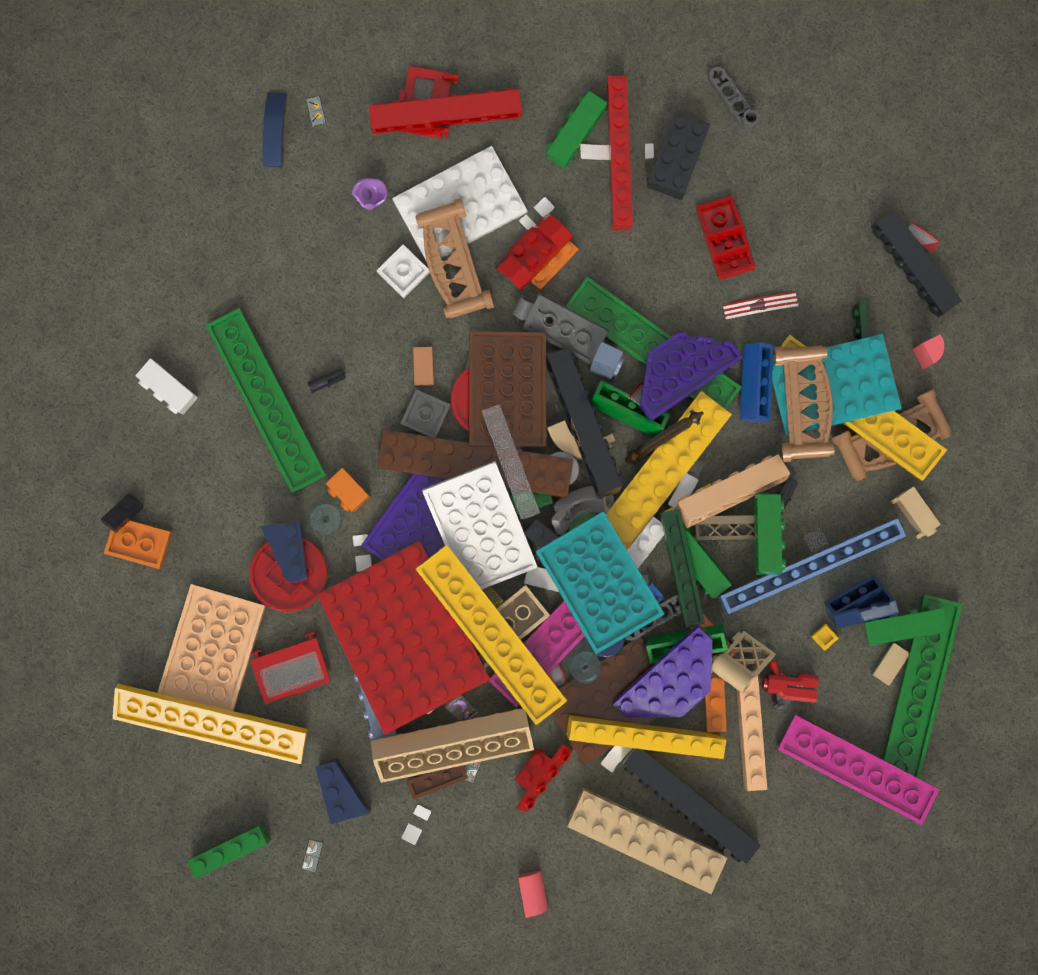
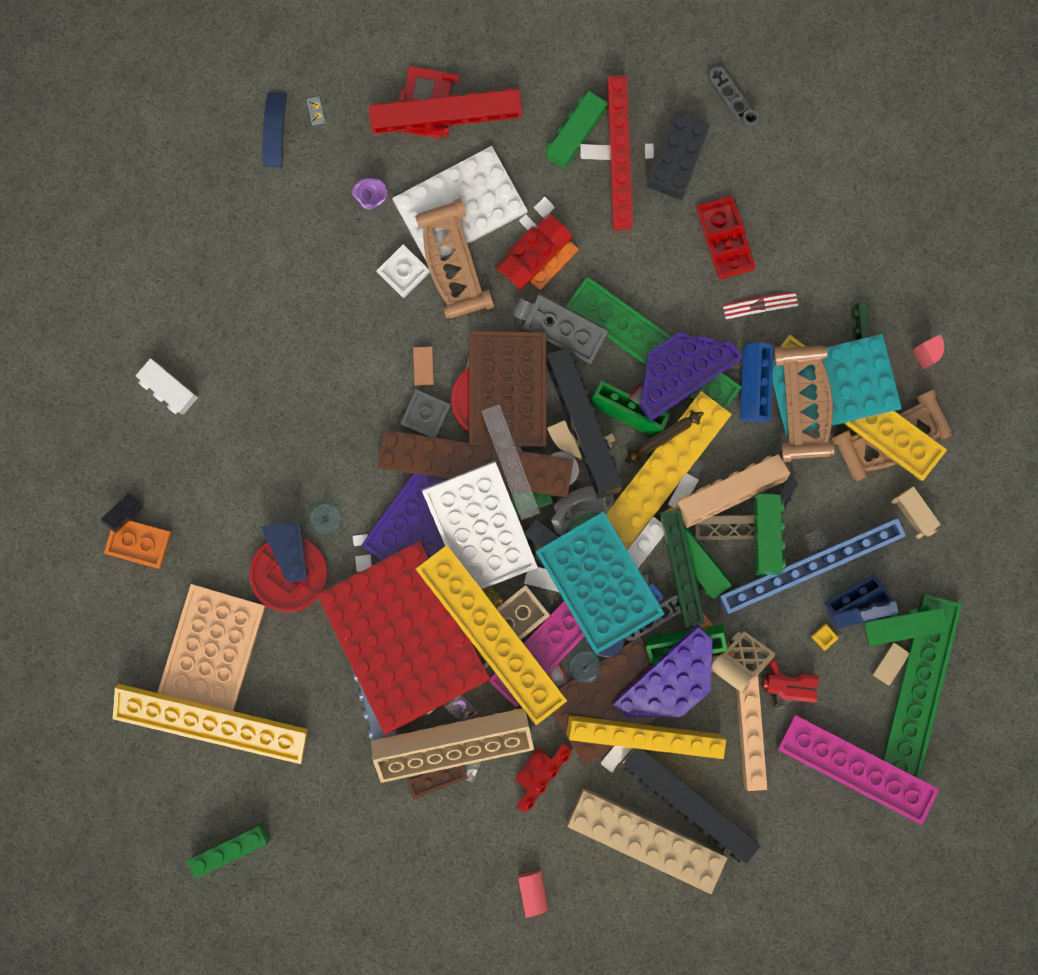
(266, 400): green plate -> none
(290, 670): piece -> none
(312, 856): light grey sticker -> none
(326, 380): black axle -> none
(339, 793): dark blue wedge -> none
(347, 490): orange brick -> none
(411, 832): white sticker -> none
(606, 362): sand blue brick -> none
(715, 706): orange plate -> none
(915, 263): black brick -> none
(924, 237): sticker -> none

